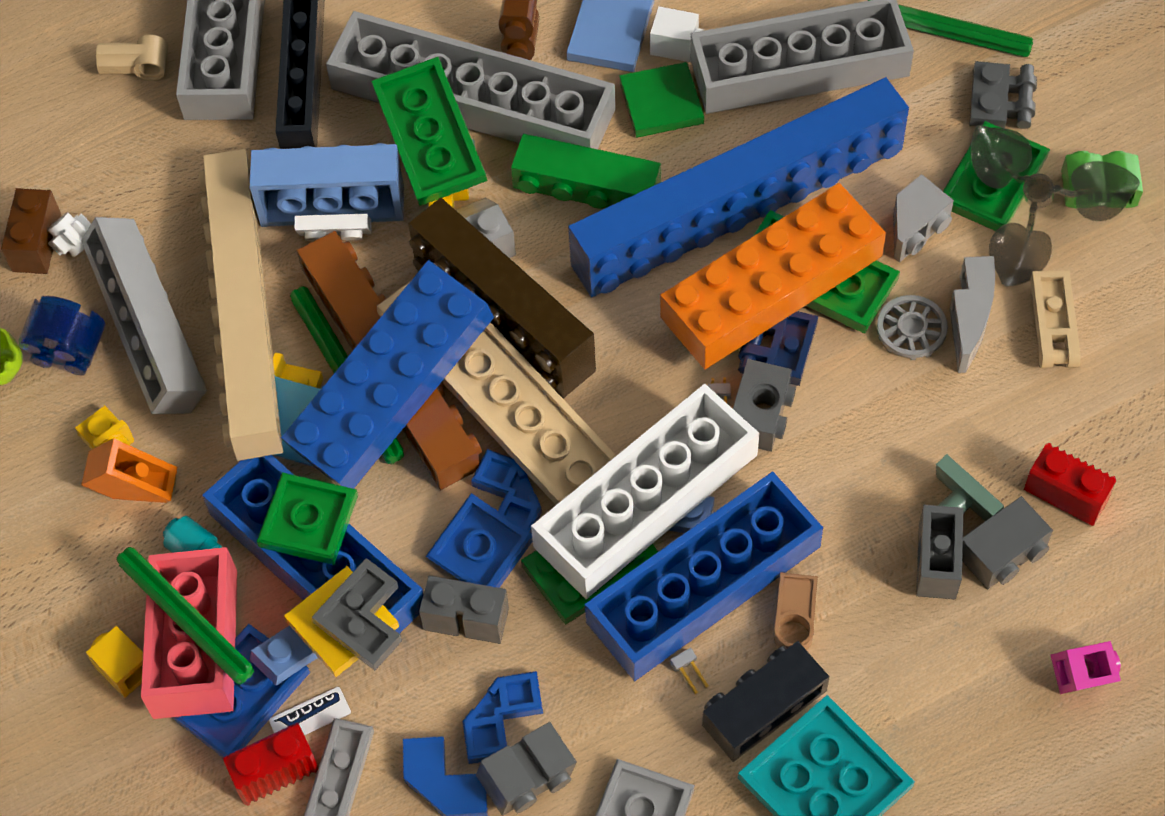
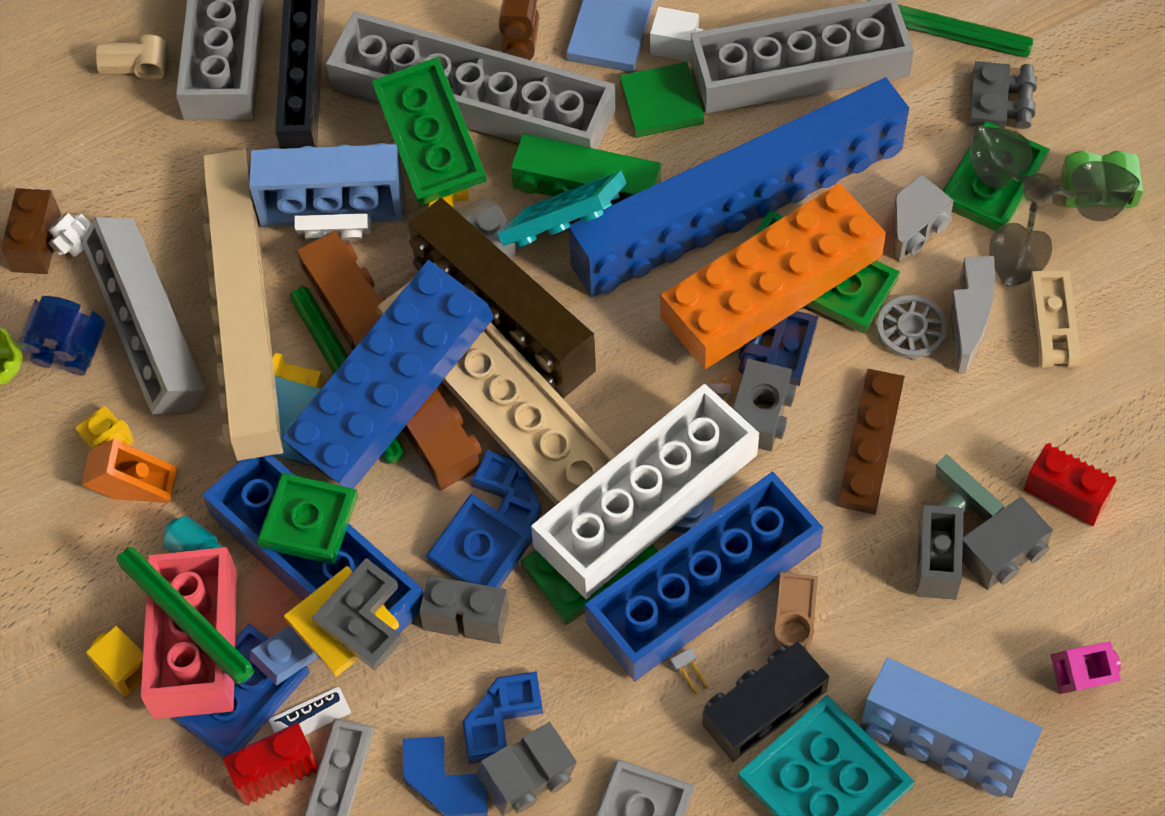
(559, 210): none -> teal plate
(871, 441): none -> reddish brown plate
(949, 728): none -> medium blue brick

